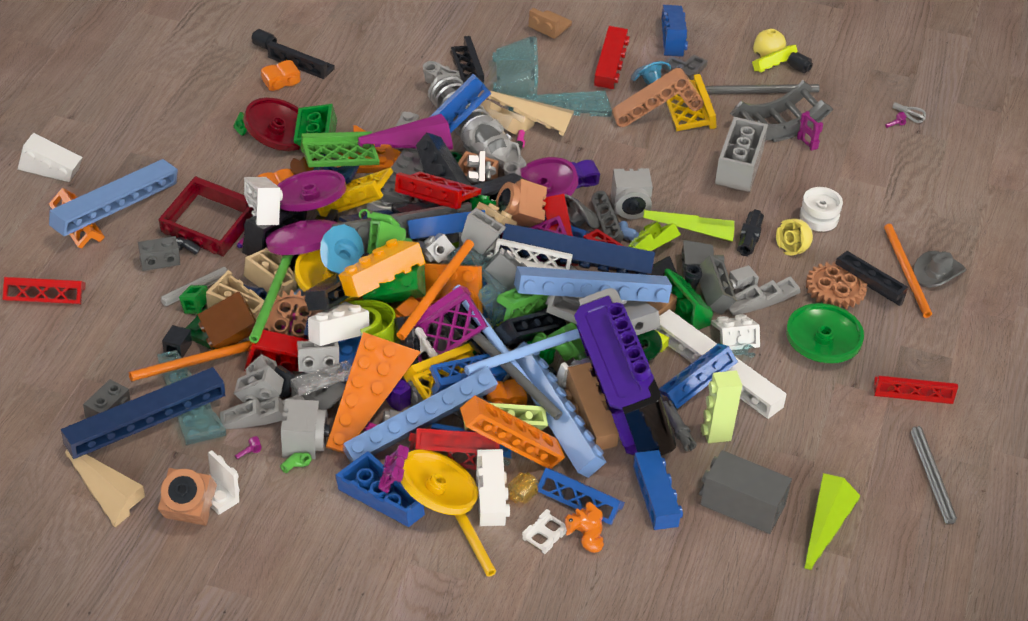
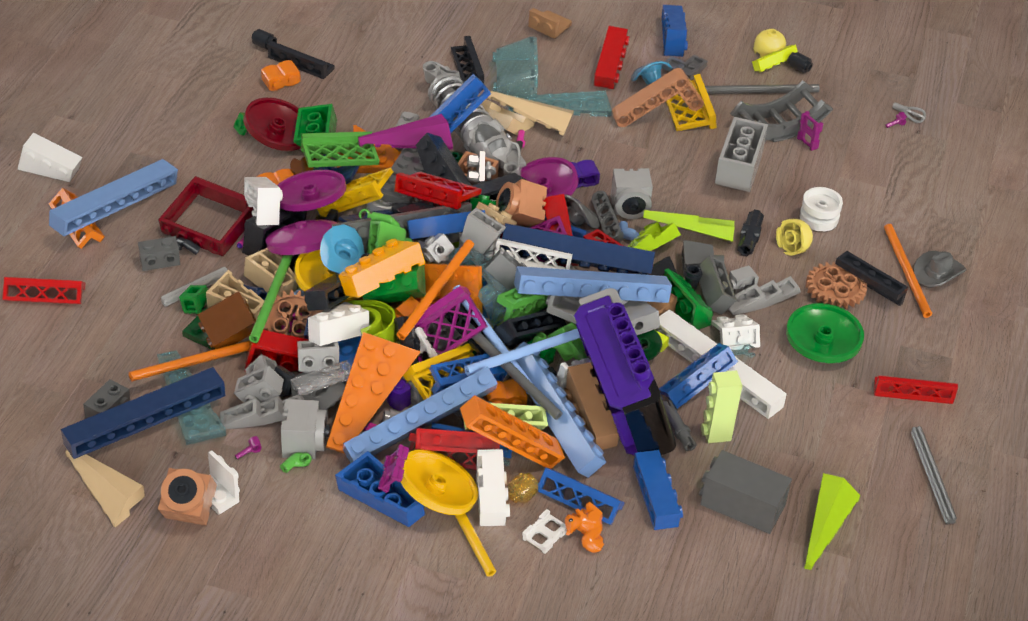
(177, 339): black brick -> none

